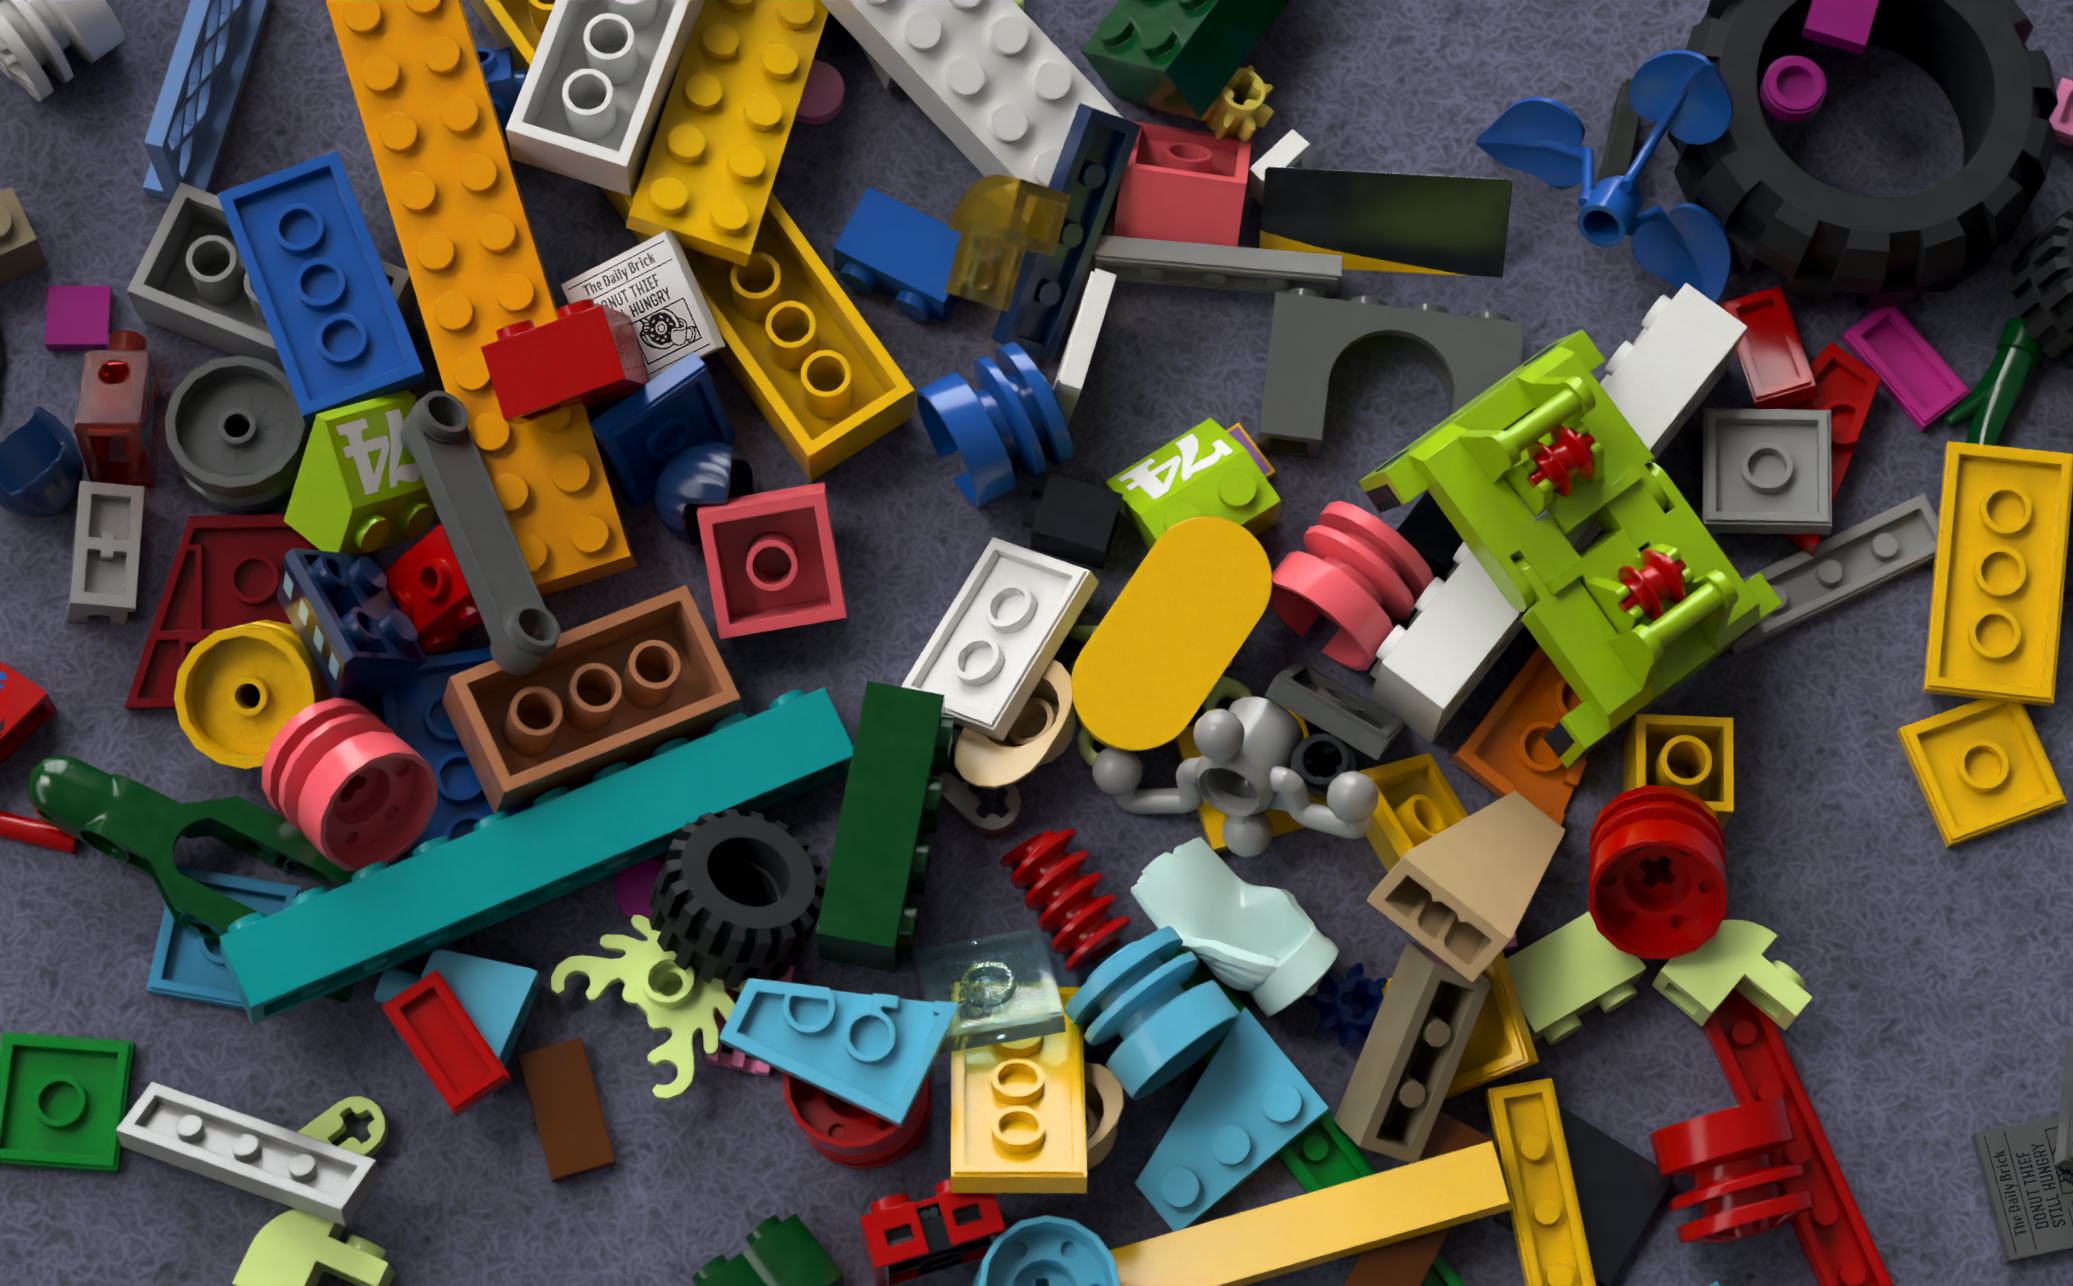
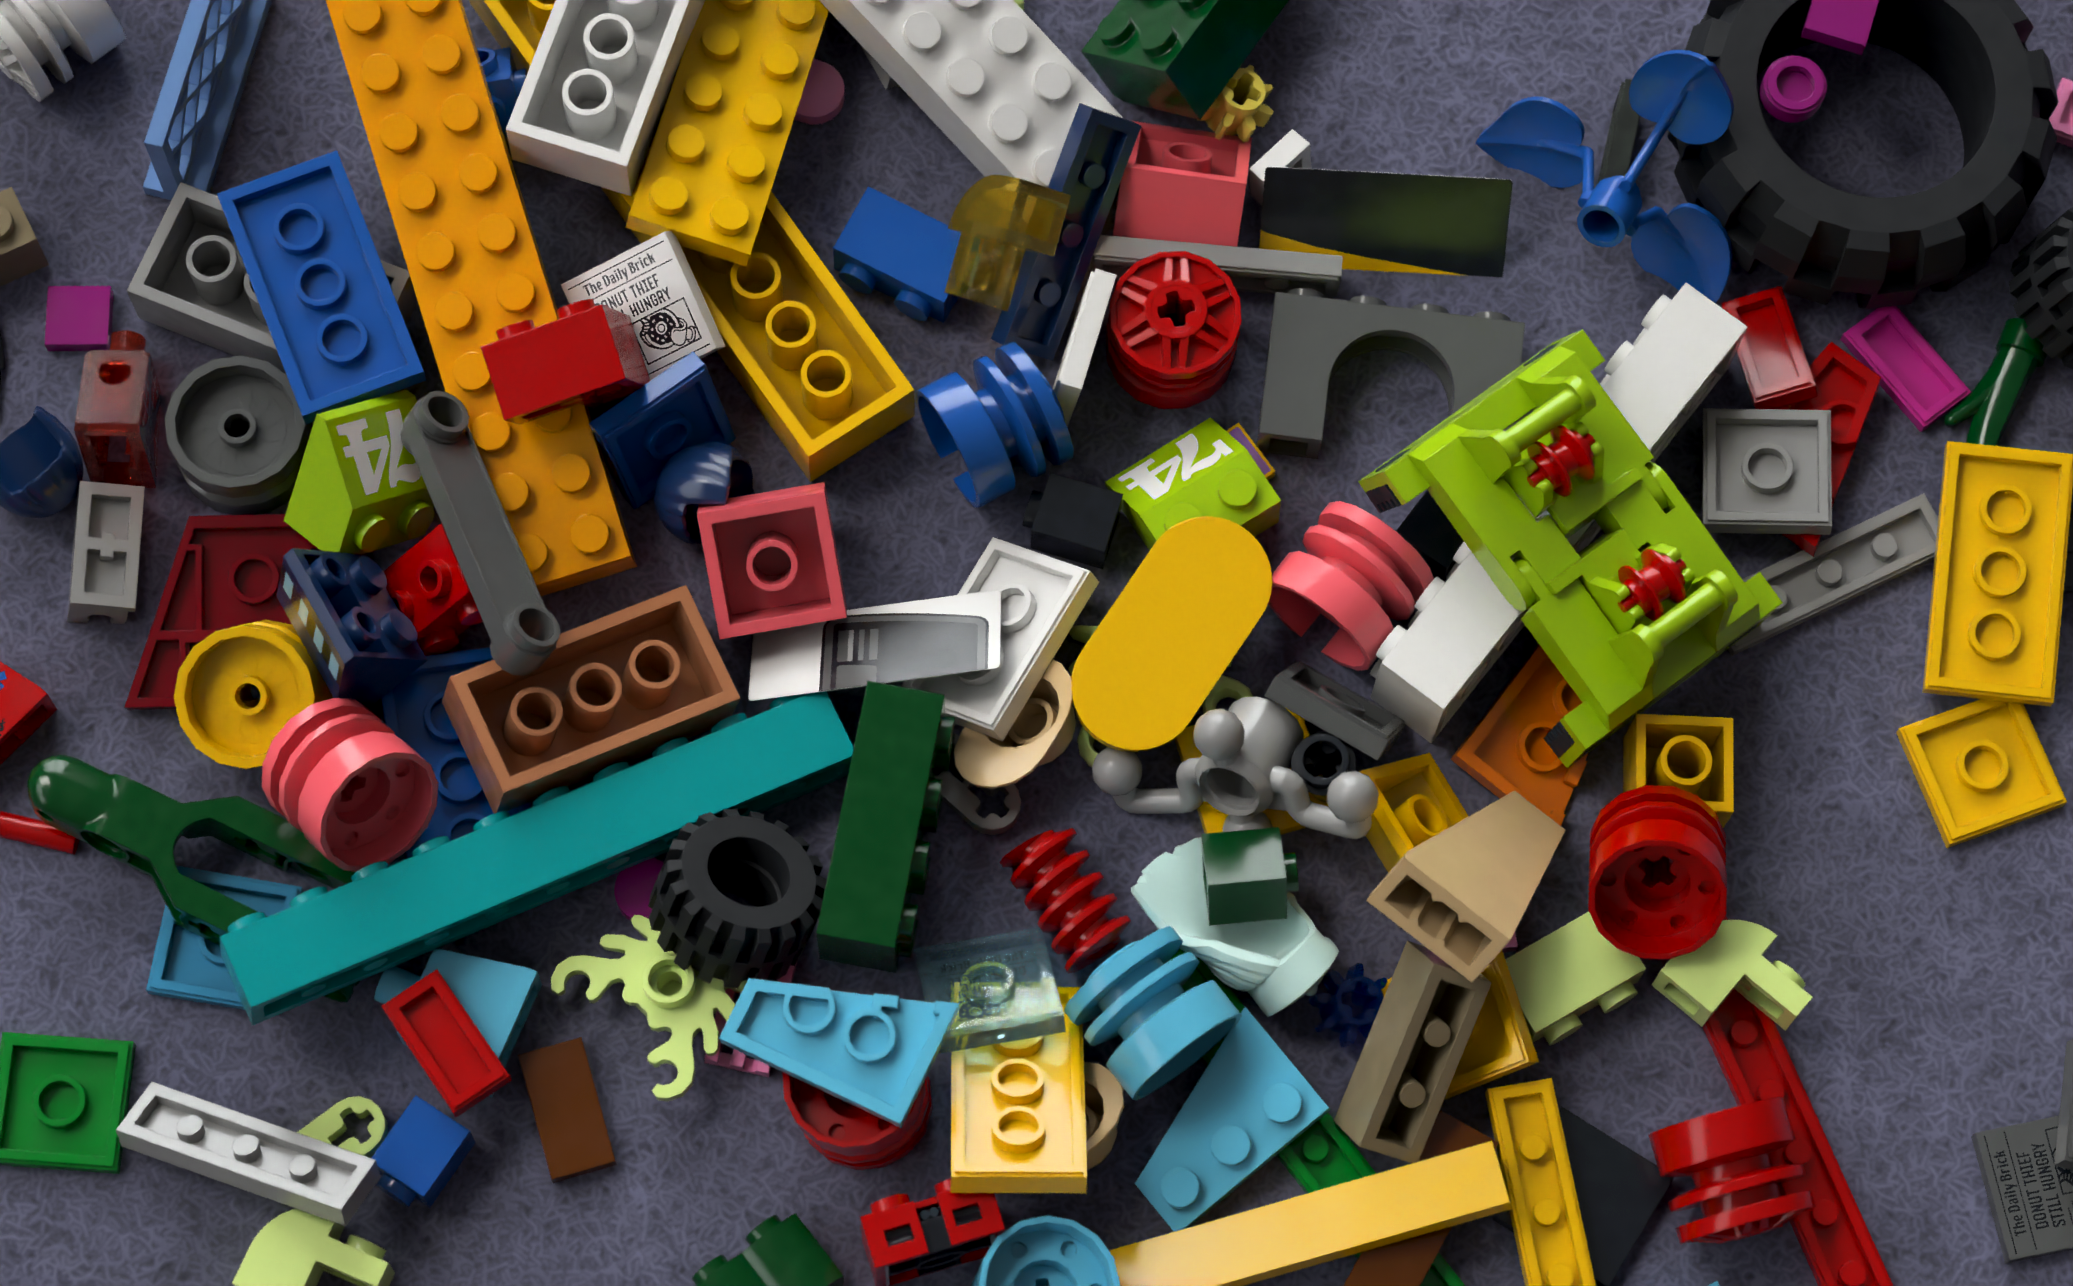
(421, 1154): none -> blue brick
(879, 646): none -> sticker
(1168, 362): none -> red wheel
(1247, 876): none -> dark green brick

